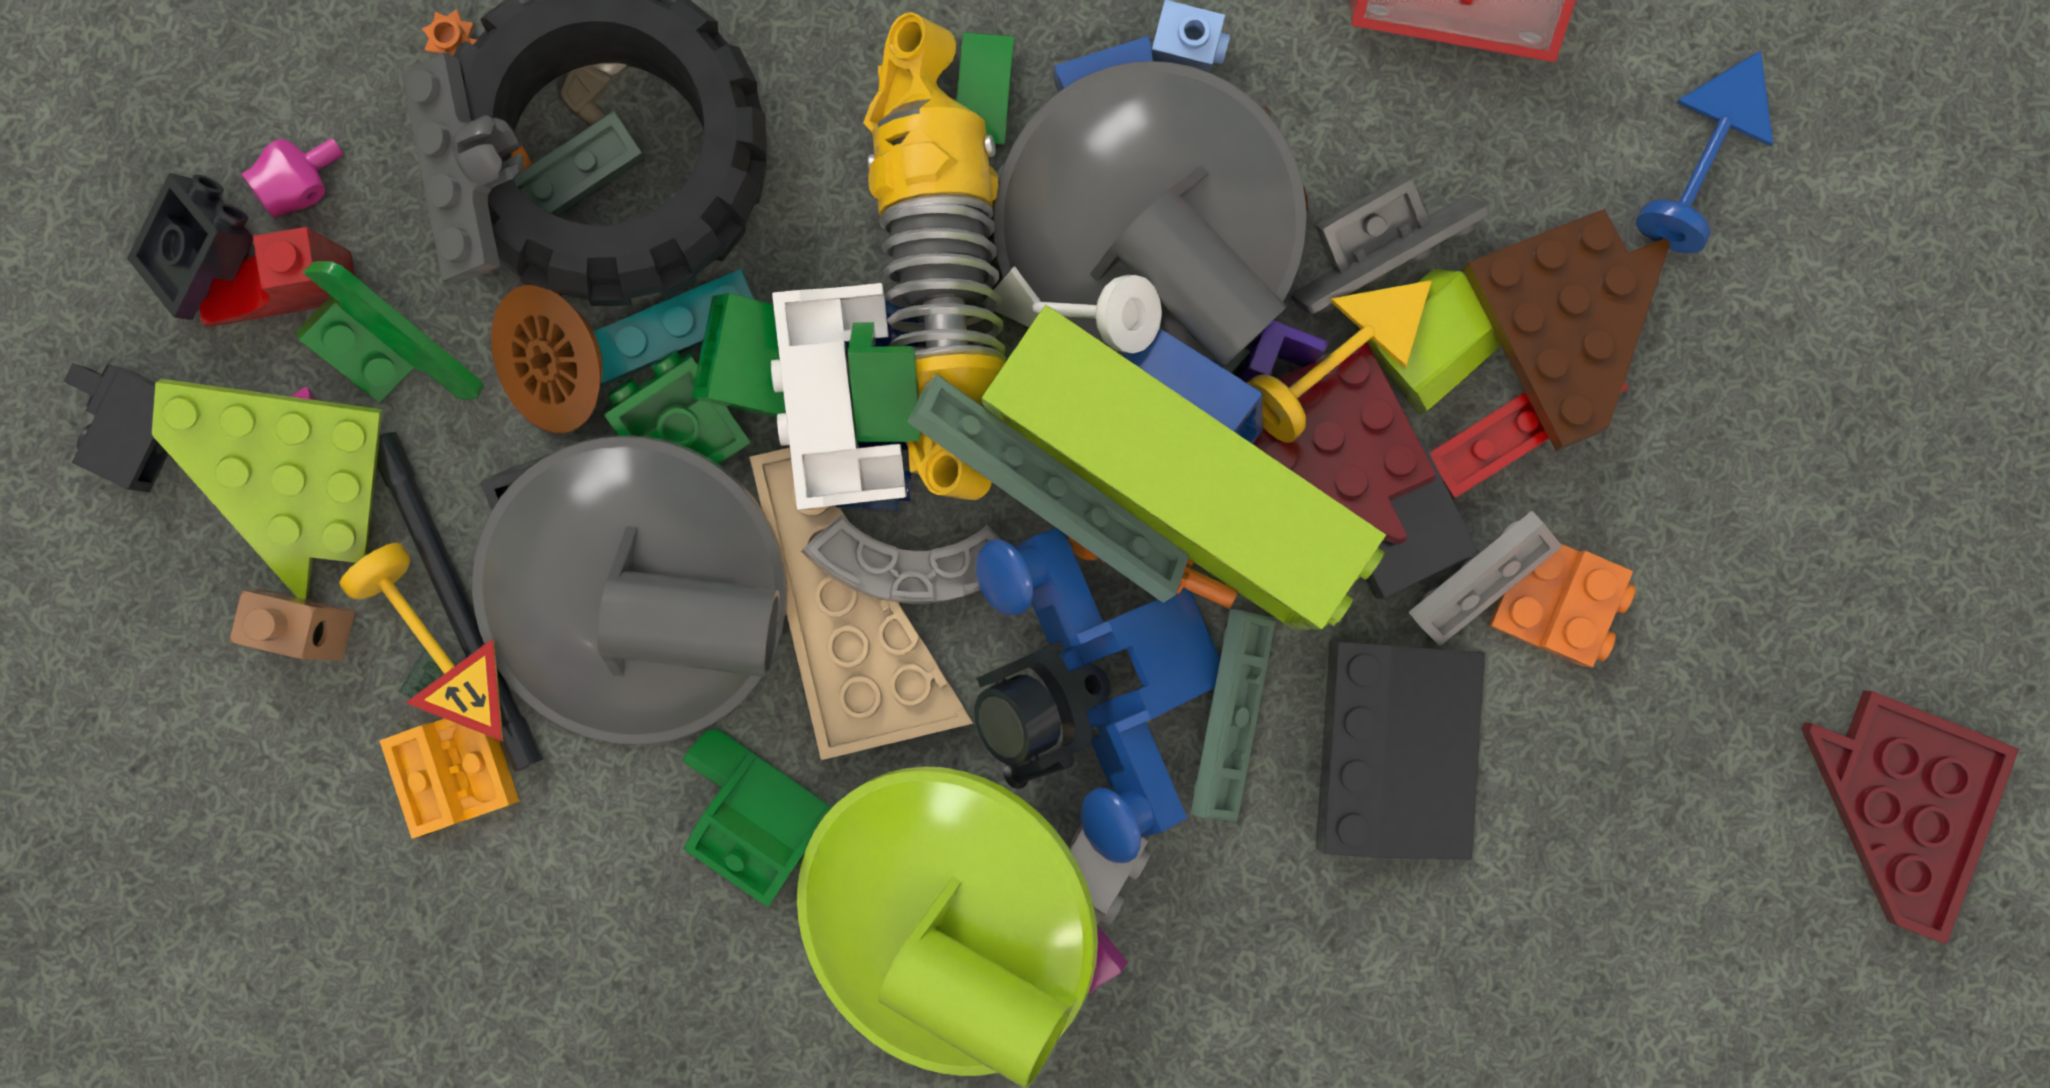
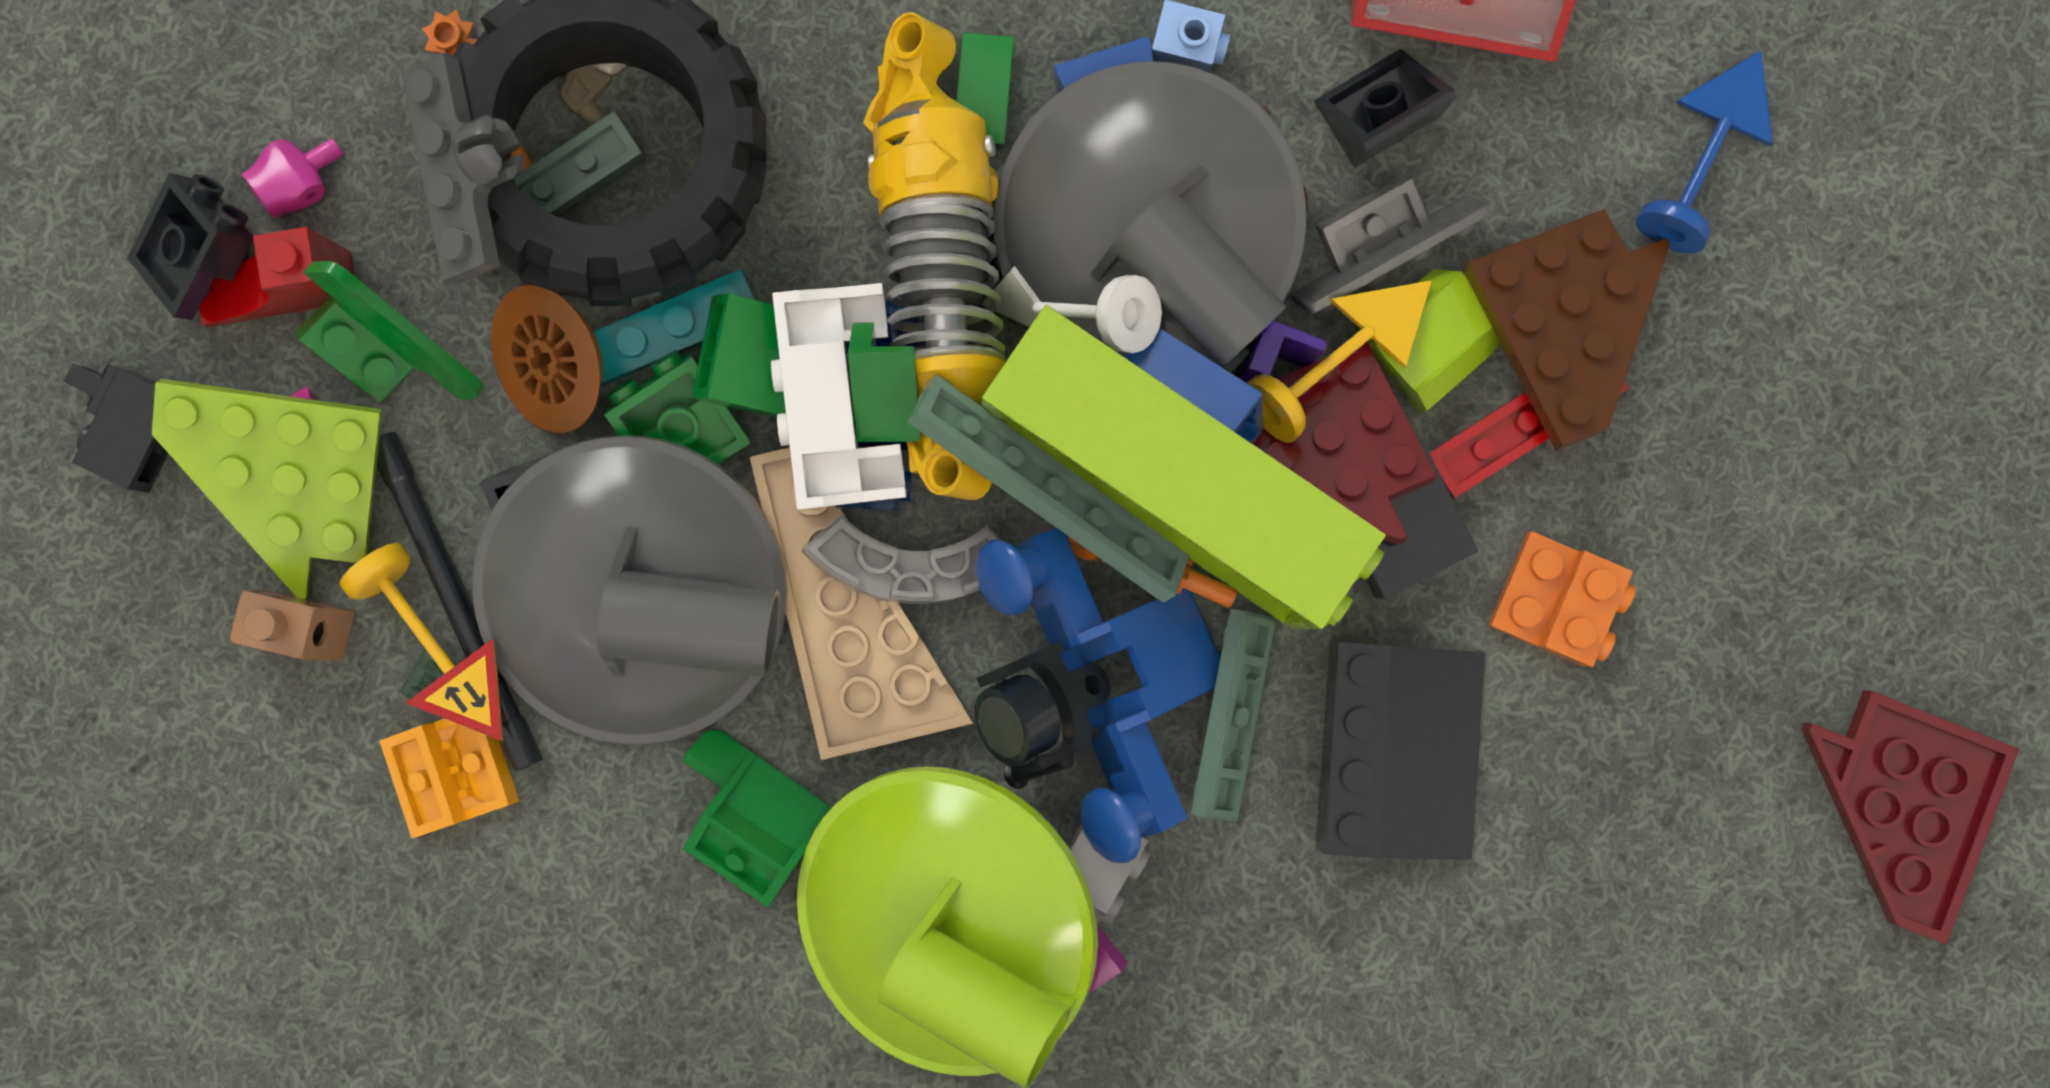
(1384, 105): none -> black slope
(1485, 578): light grey plate -> none

